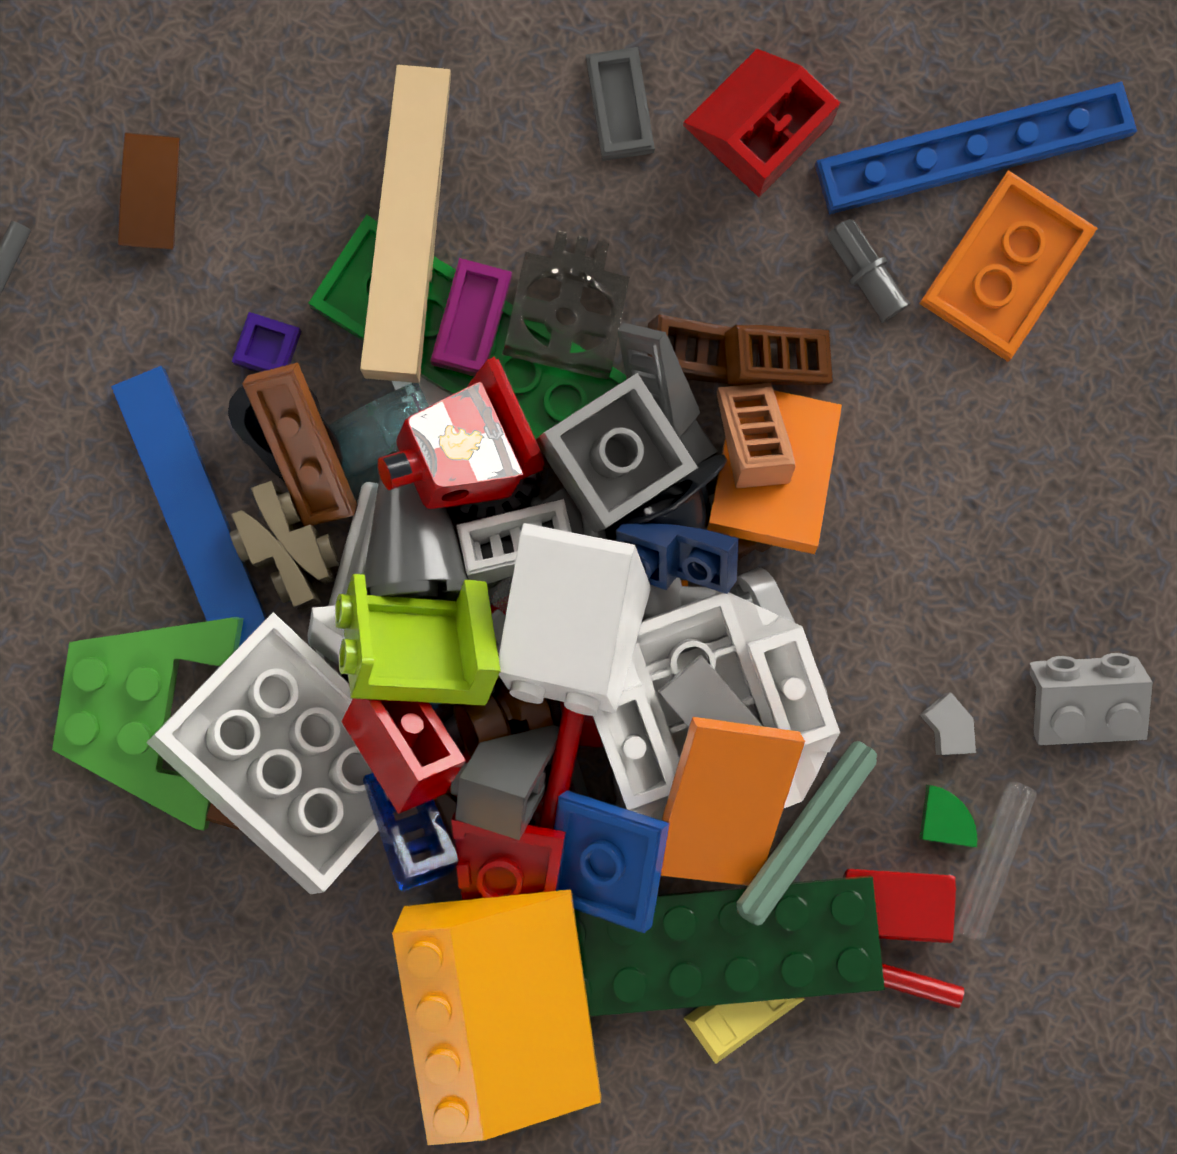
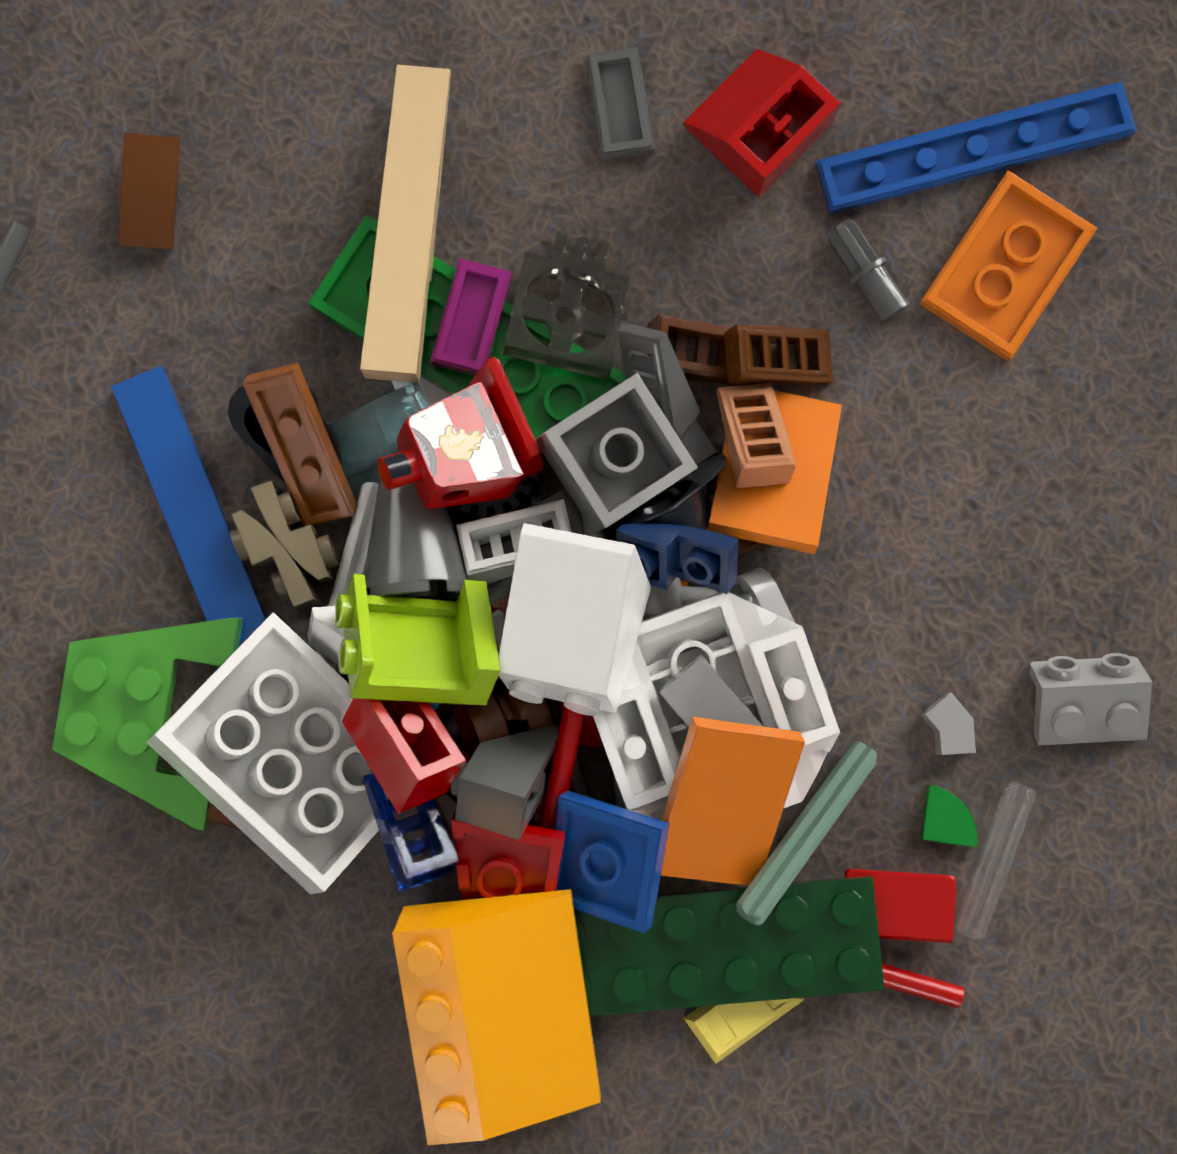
(265, 344): dark purple tile -> none

